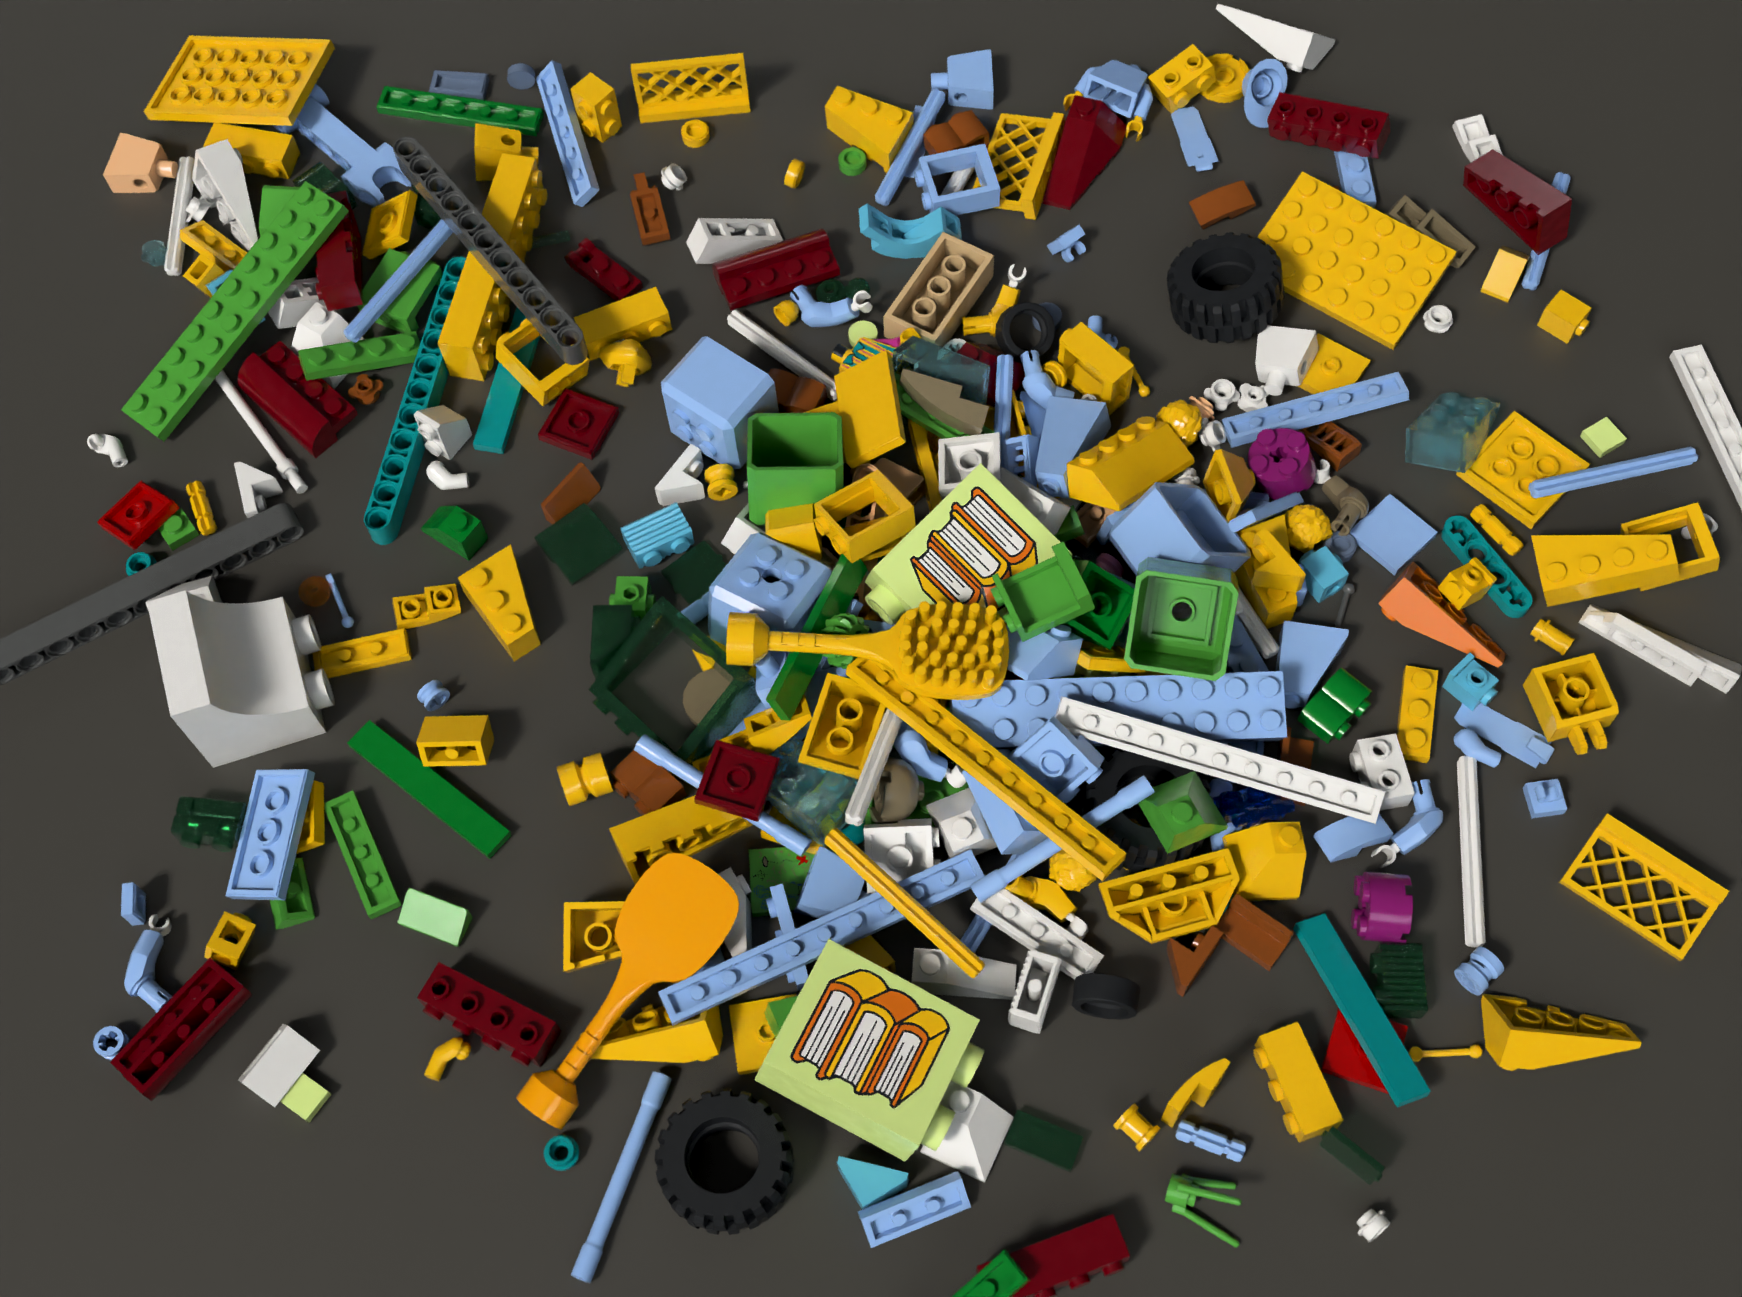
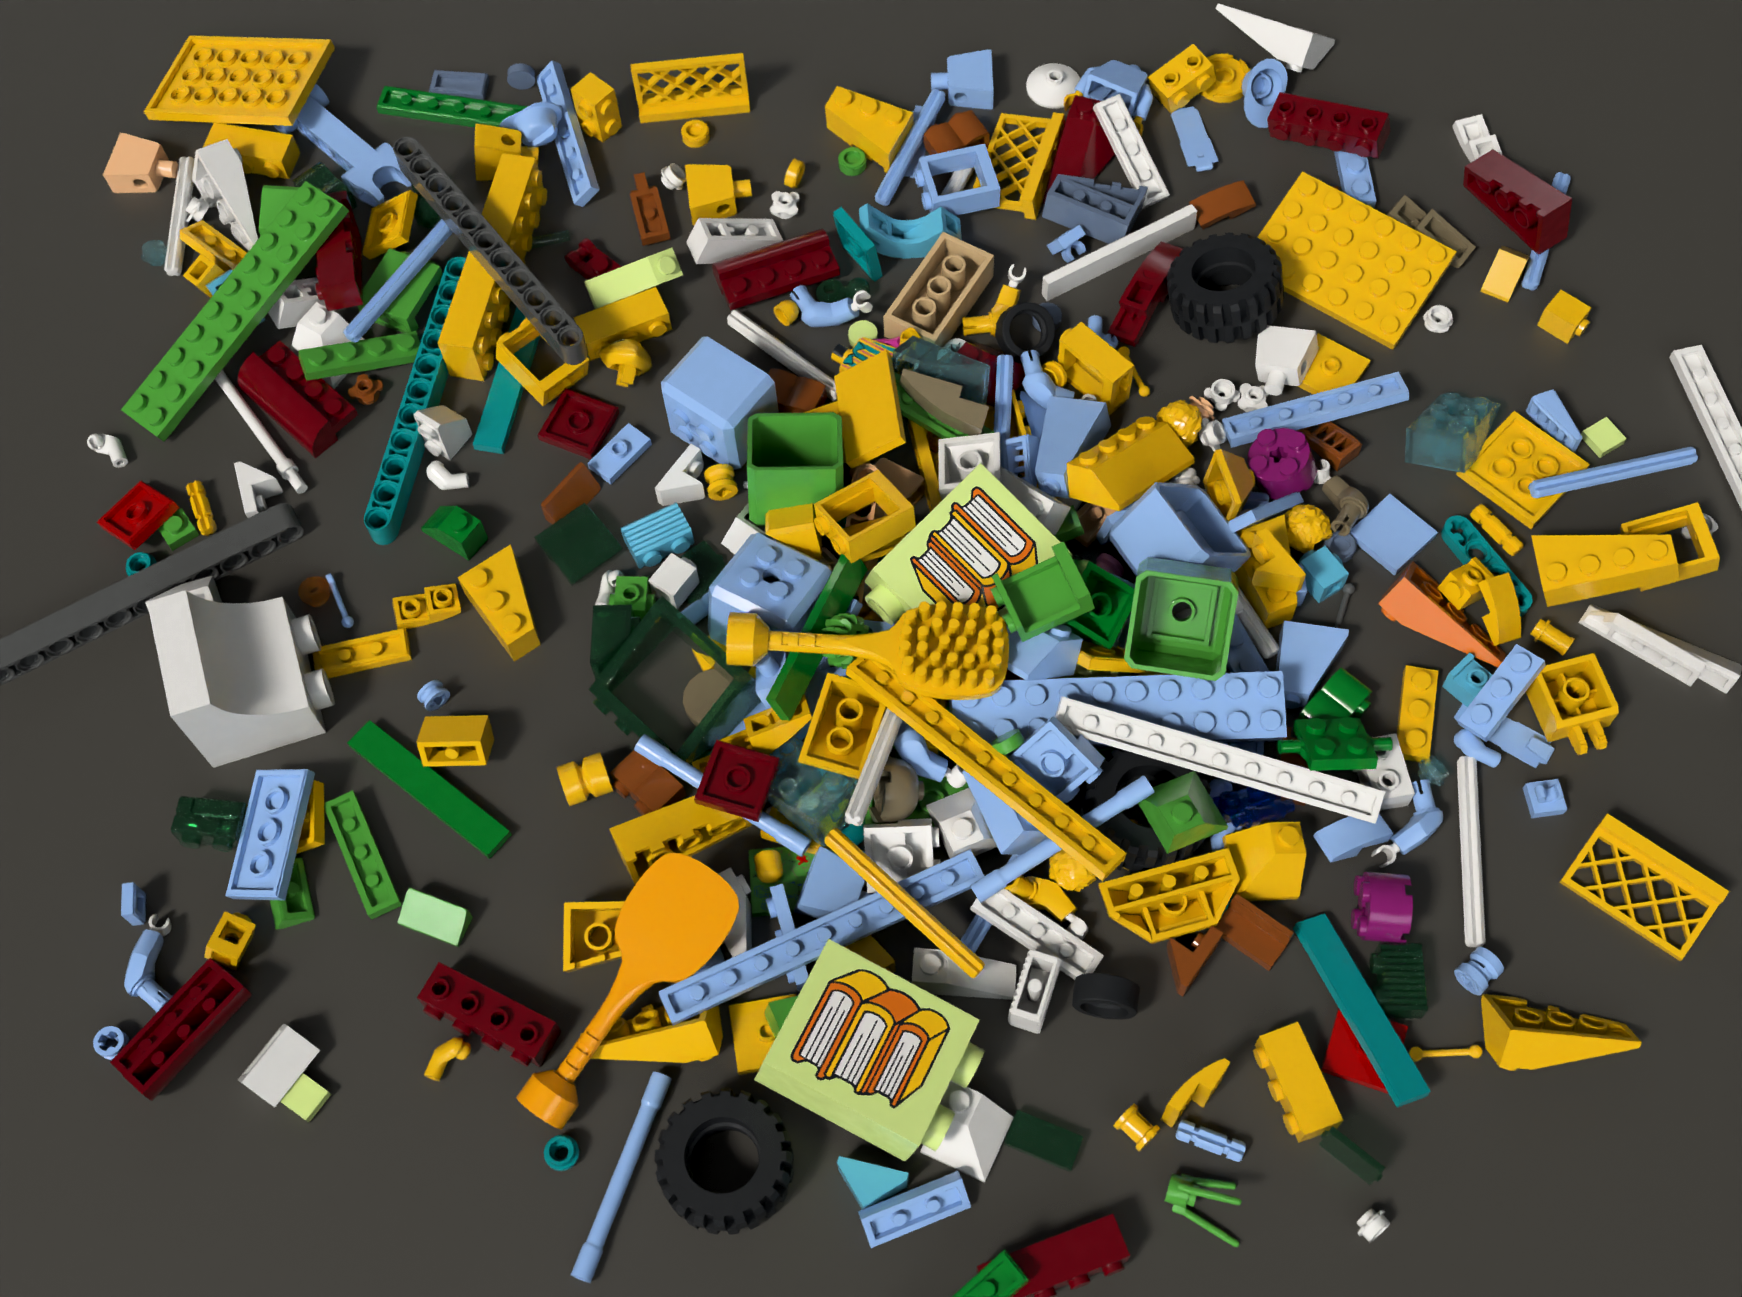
(536, 123): none -> light blue piece
(607, 586): none -> white arm
(619, 453): none -> light blue plate
(633, 278): none -> yellowish green slope
(674, 580): none -> white brick
(713, 191): none -> yellow torso
(768, 866): none -> yellow piece
(786, 210): none -> white plate
(857, 244): none -> teal tile
(1008, 742): none -> bright green tile
(1050, 84): none -> white dish
(1100, 209): none -> sand blue wedge
(1118, 252): none -> white tile
(1130, 149): none -> white tile
(1143, 294): none -> dark red slope
(1334, 744): none -> green plate
(1434, 770): none -> clear light blue plate
(1501, 692): none -> light blue plate
(1504, 616): none -> yellow slope
(1552, 417): none -> light blue slope

